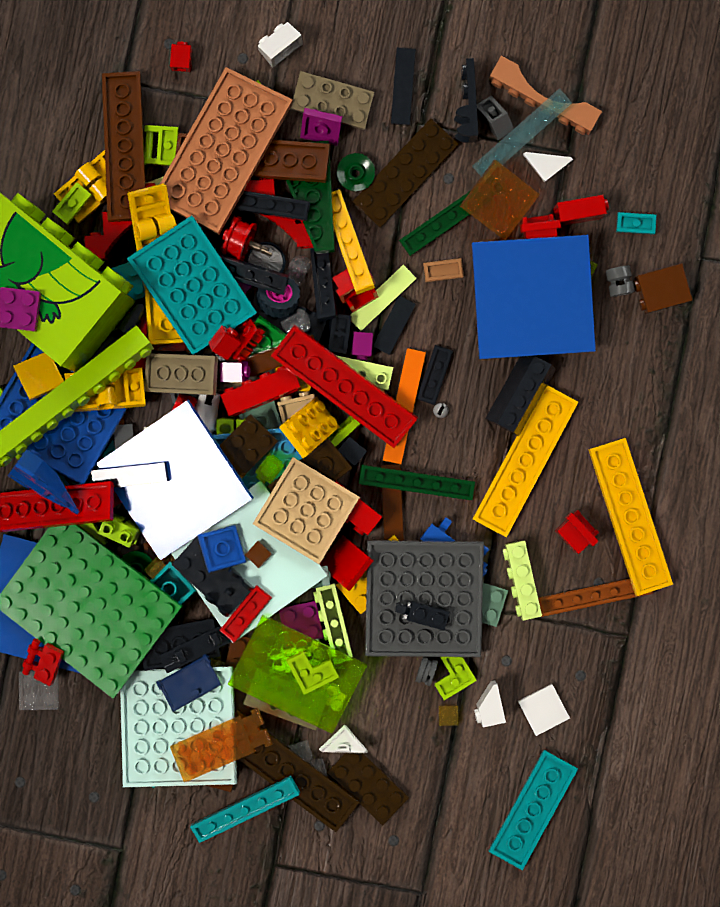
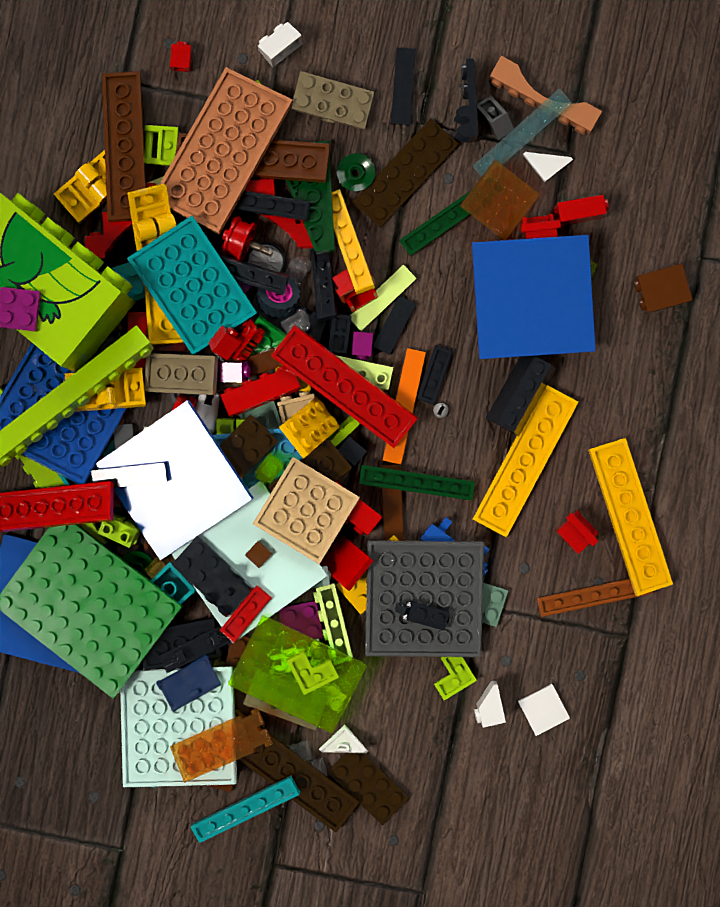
(36, 474): blue wedge -> none
(37, 695): clear plate -> none
(38, 375): yellow tile -> none
(48, 664): red plate -> none
(72, 203): lime plate -> none
(132, 319): black hinge -> none
(221, 549): blue tile -> none
(321, 126): magenta plate -> none
(426, 671): dark grey wheel -> none
(443, 270): medium nougat tile -> none
(448, 715): clear yellow tile -> none
(523, 580): yellowish green brick -> none
(533, 809): teal plate -> none
(619, 274): dark grey wheel -> none
(636, 223): teal plate -> none

